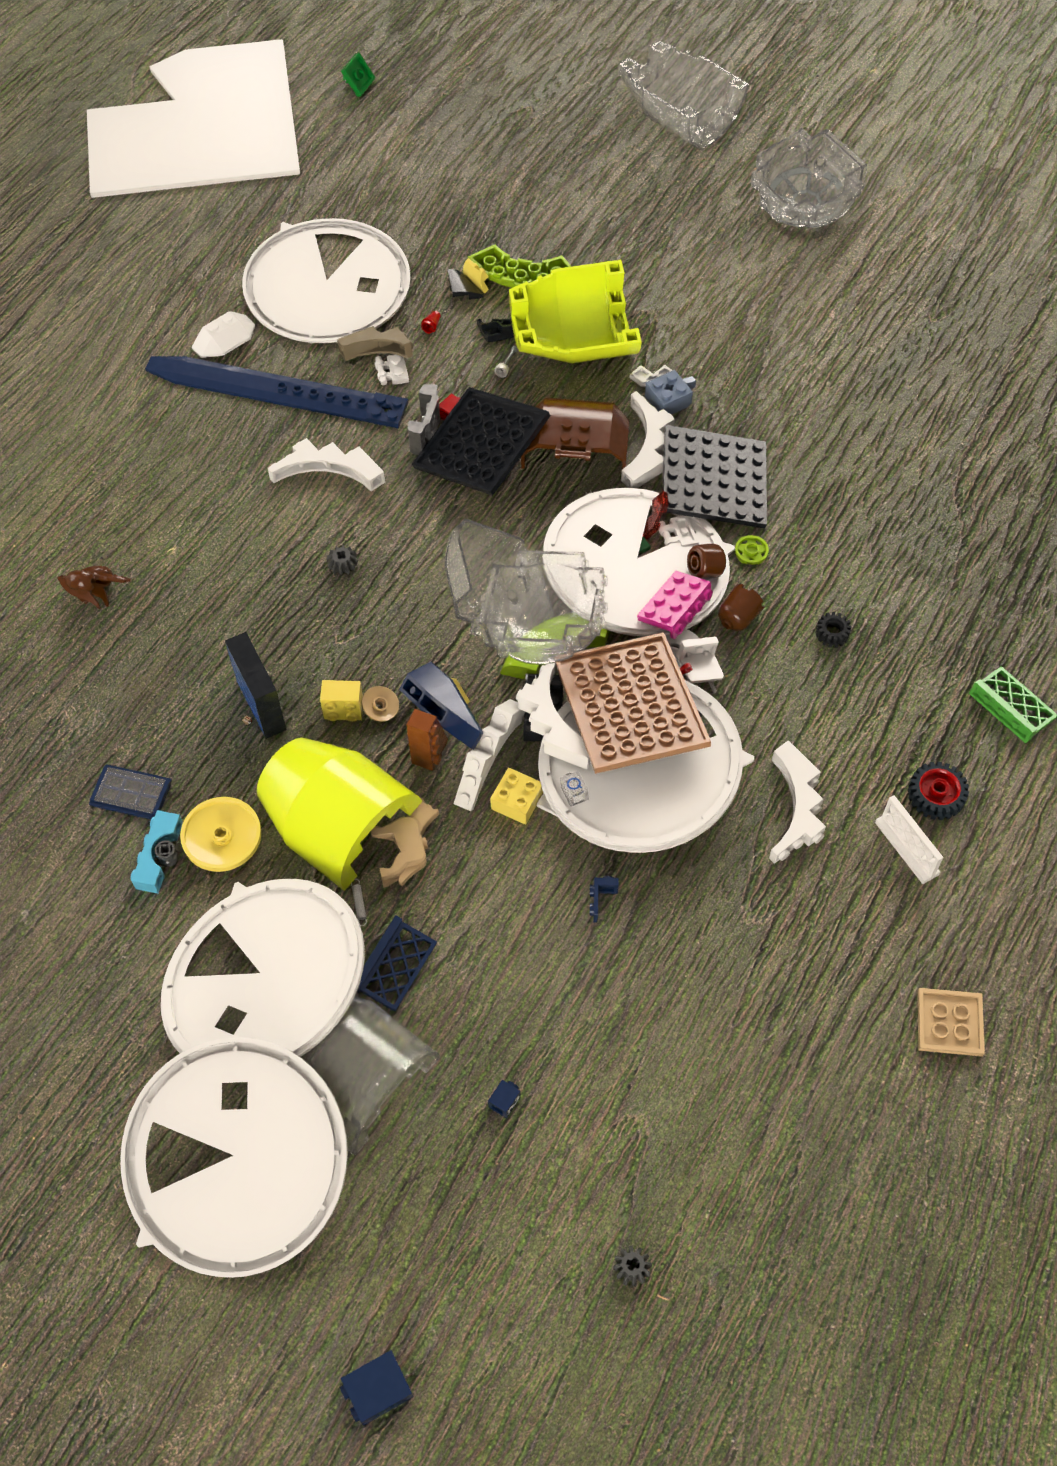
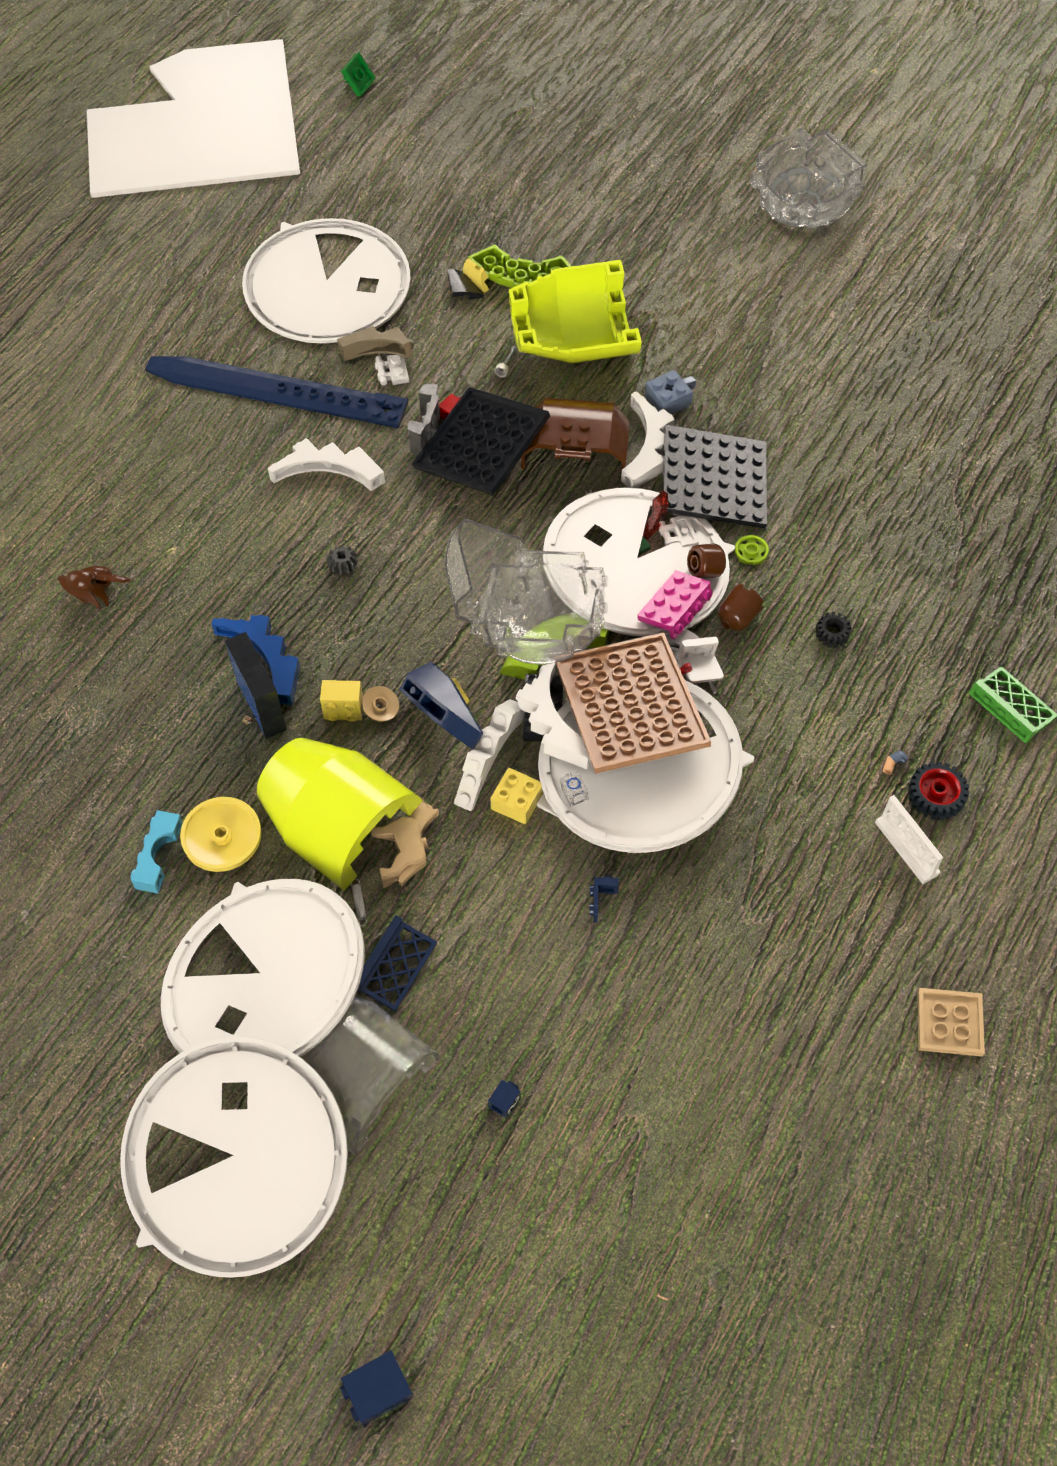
(130, 792): clear piece -> none
(166, 853): dark grey wheel -> none
(223, 335): white wedge -> none
(271, 648): none -> blue arch
(425, 739): dark orange wedge -> none
(430, 323): red cone -> none
(496, 329): black slope -> none
(636, 1274): dark grey gear -> none
(642, 375): white tile -> none
(685, 93): clear windscreen -> none
(801, 779): white arch -> none
(894, 758): none -> arm

